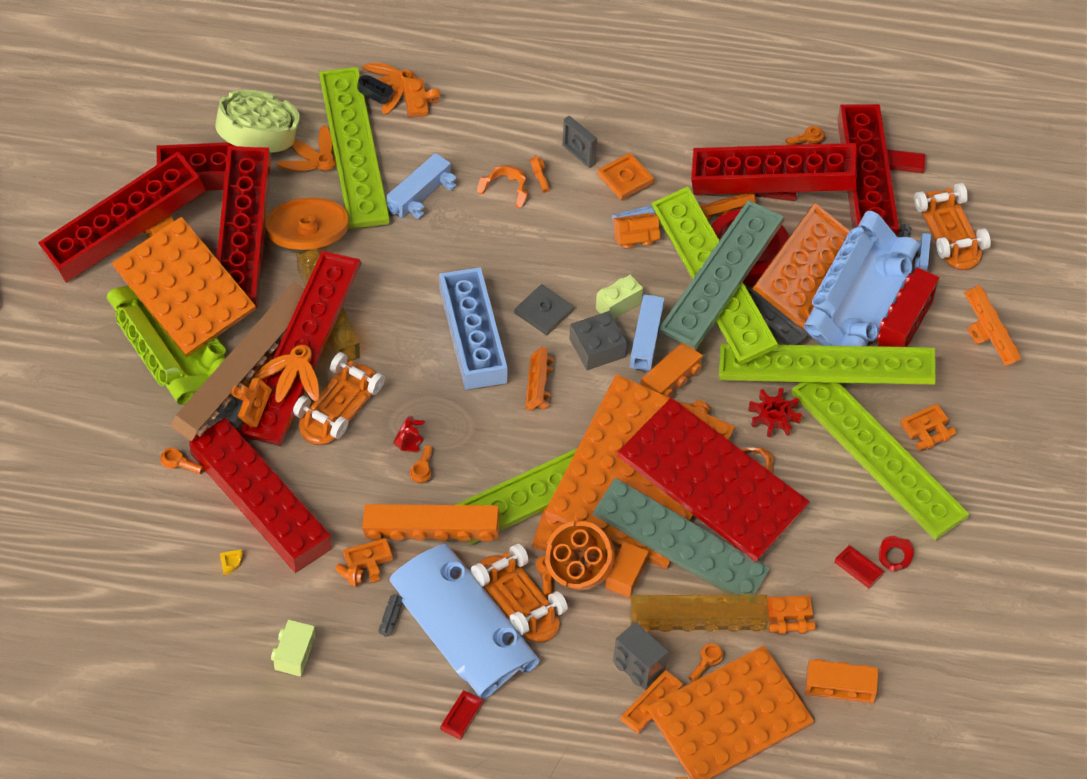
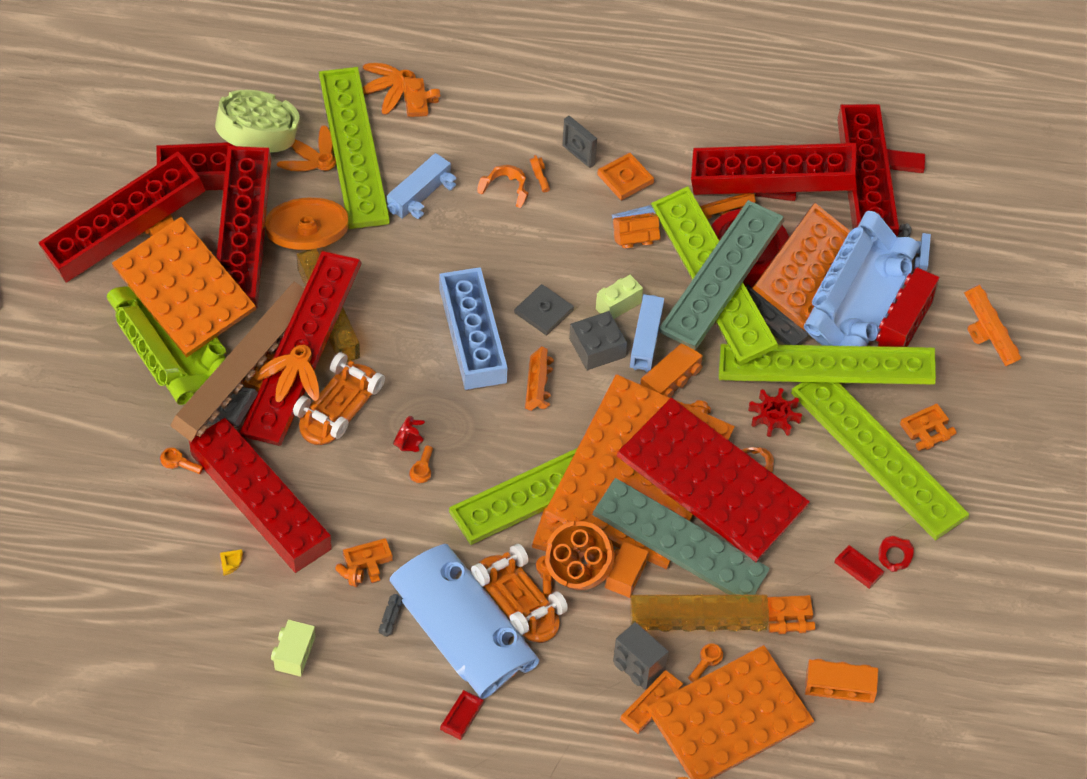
(253, 399): orange plate -> none
(374, 89): black beam -> none
(431, 522): orange brick -> none
(812, 135): orange plate -> none
(951, 227): orange piece -> none

